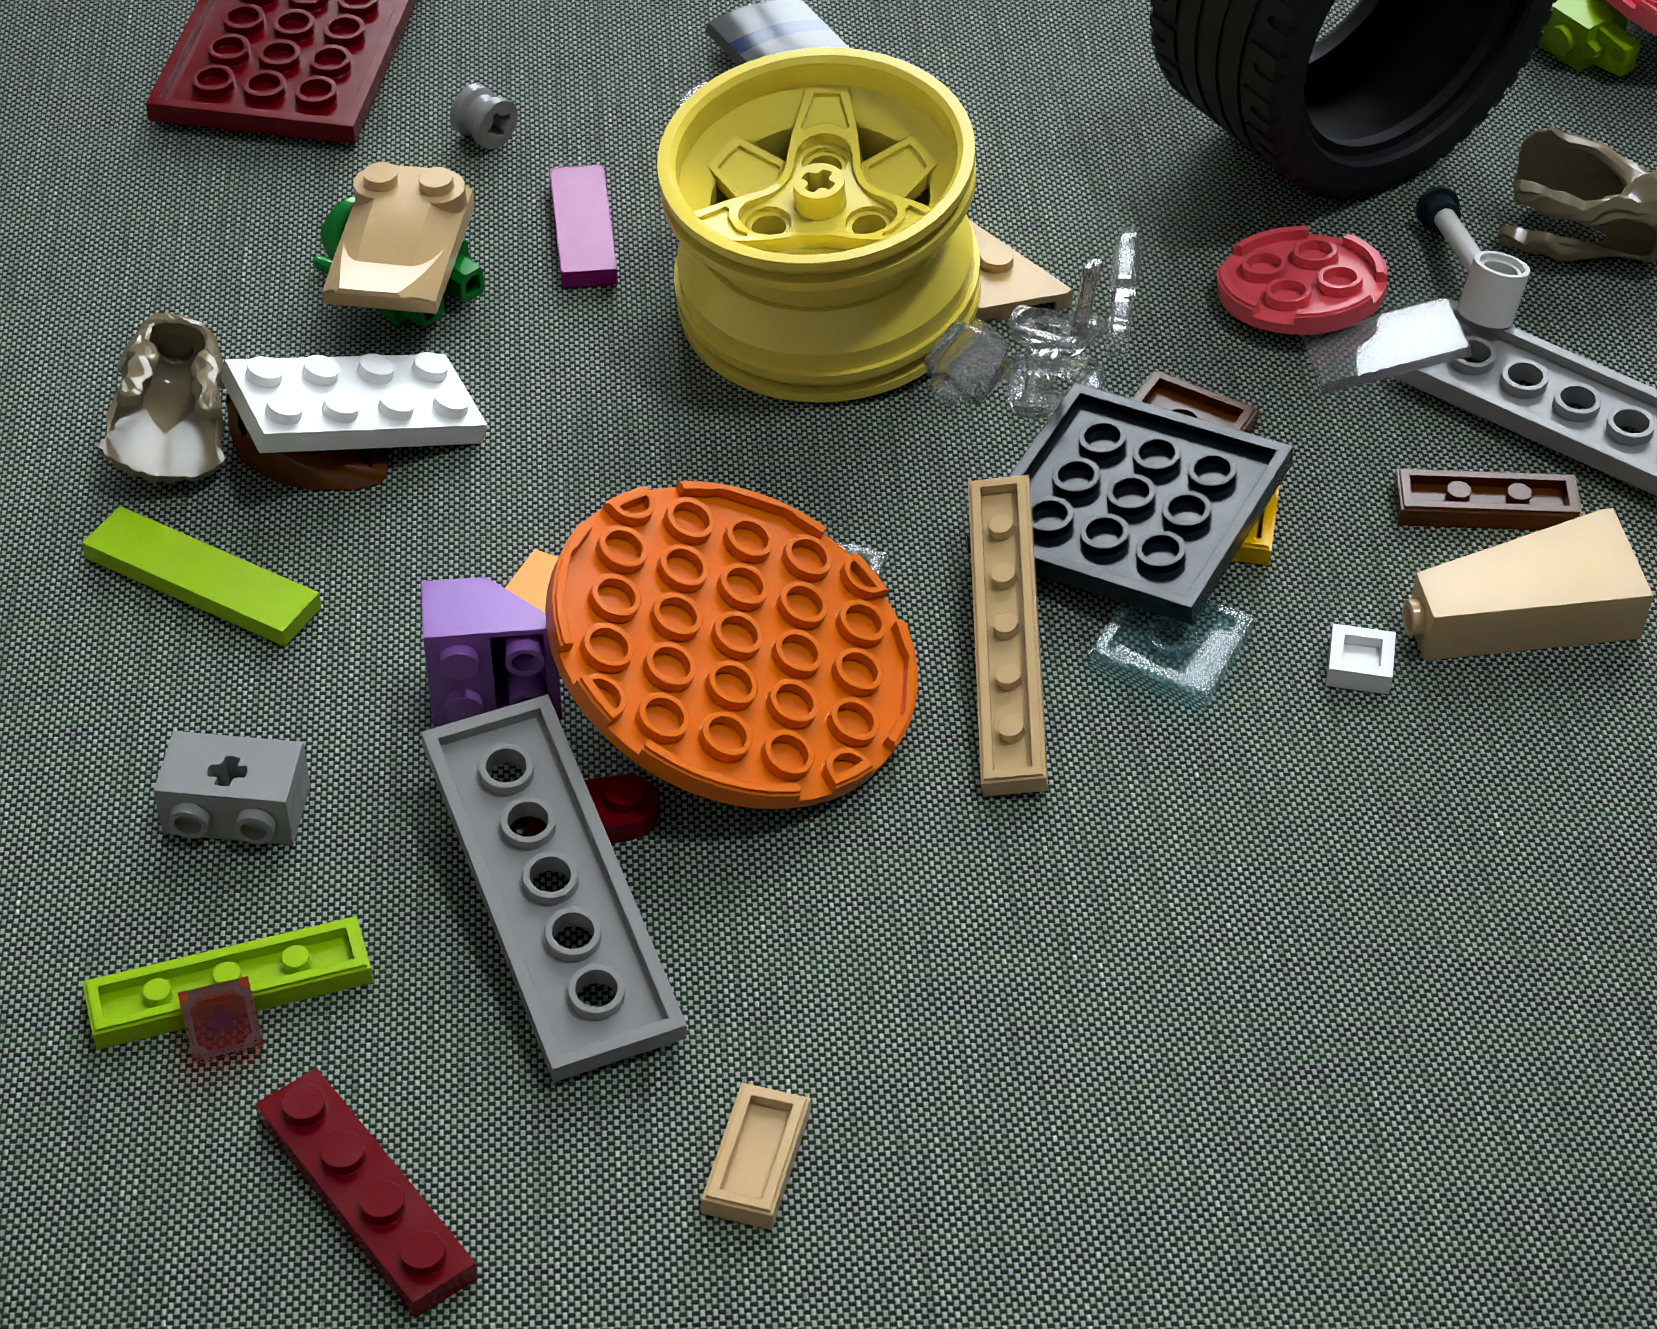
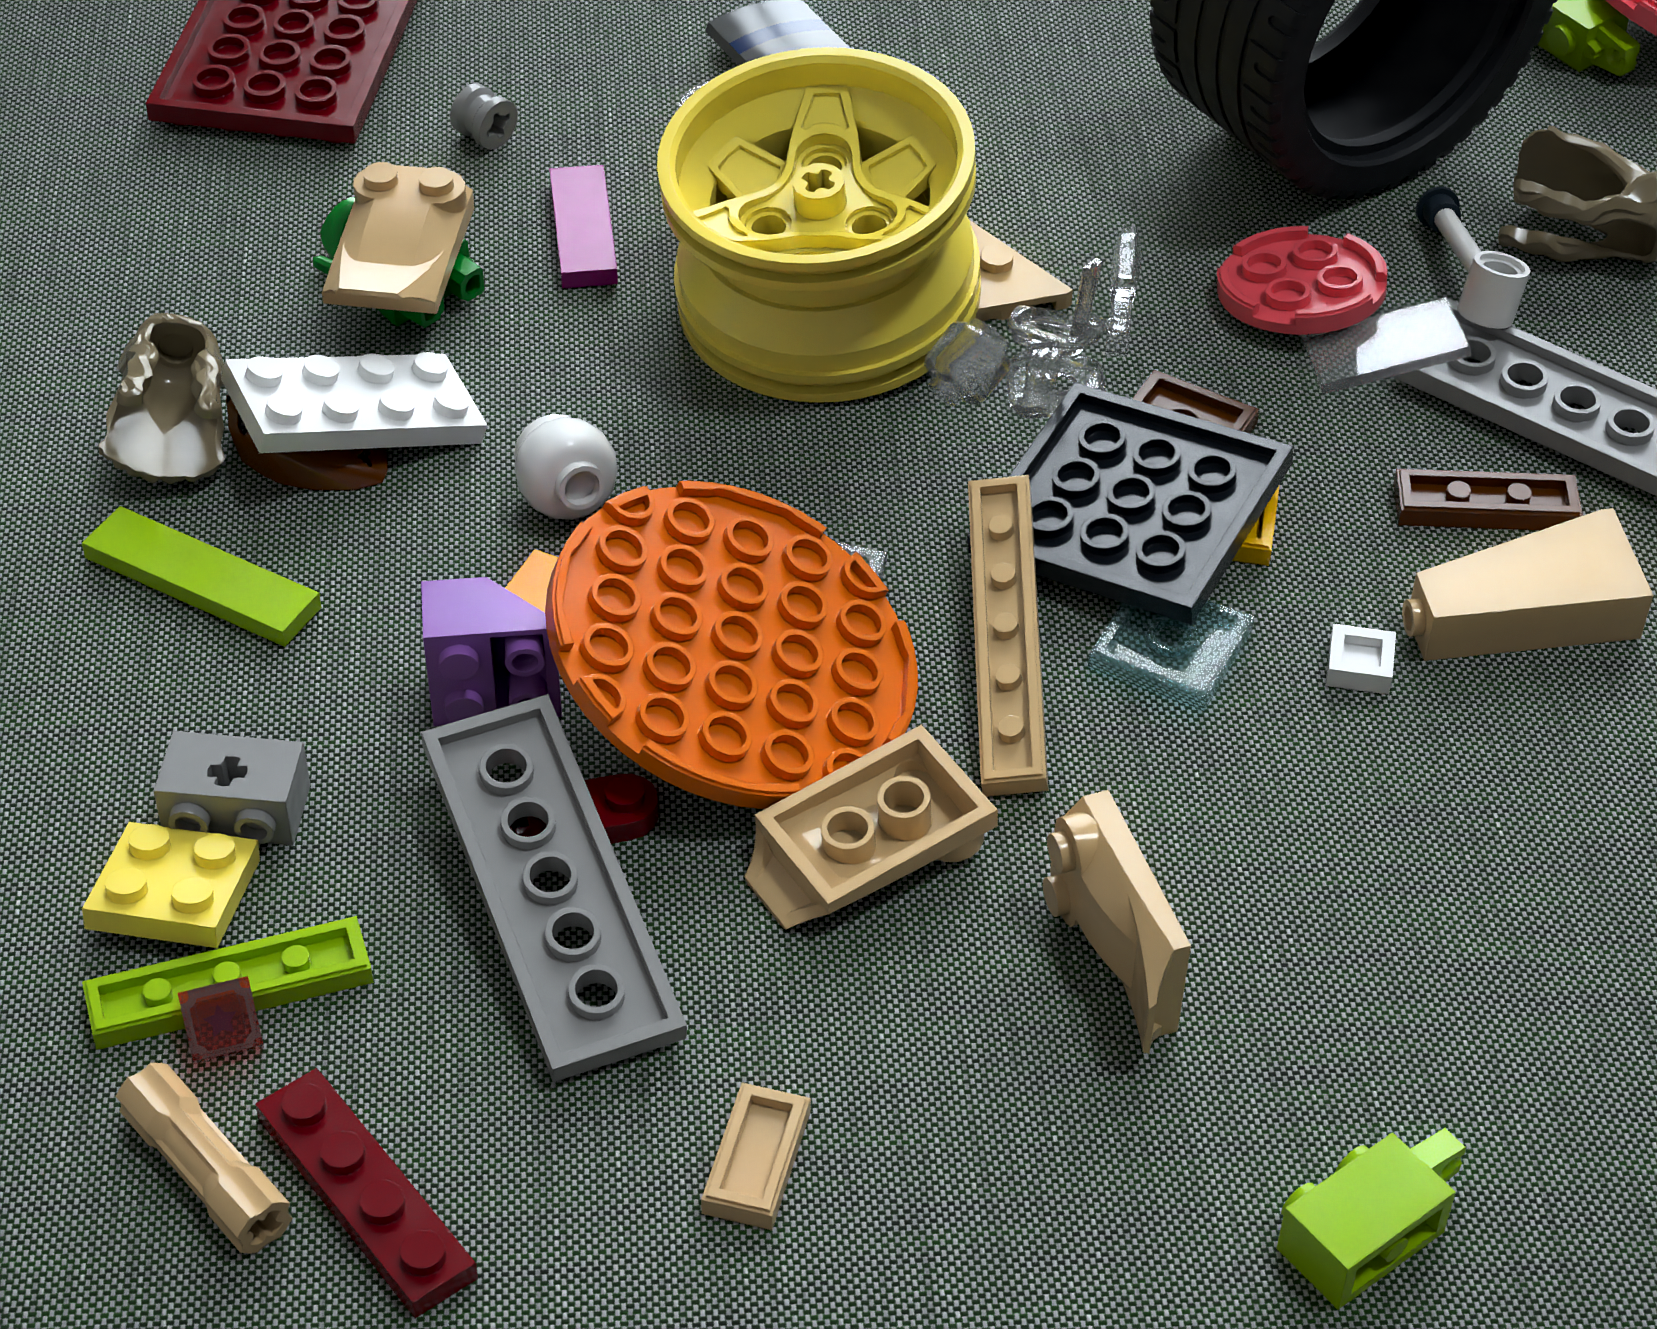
(171, 884): none -> light yellow plate
(234, 1192): none -> tan axle
(564, 466): none -> white piece
(866, 829): none -> tan slope
(1117, 902): none -> tan slope
(1370, 1213): none -> lime hinge

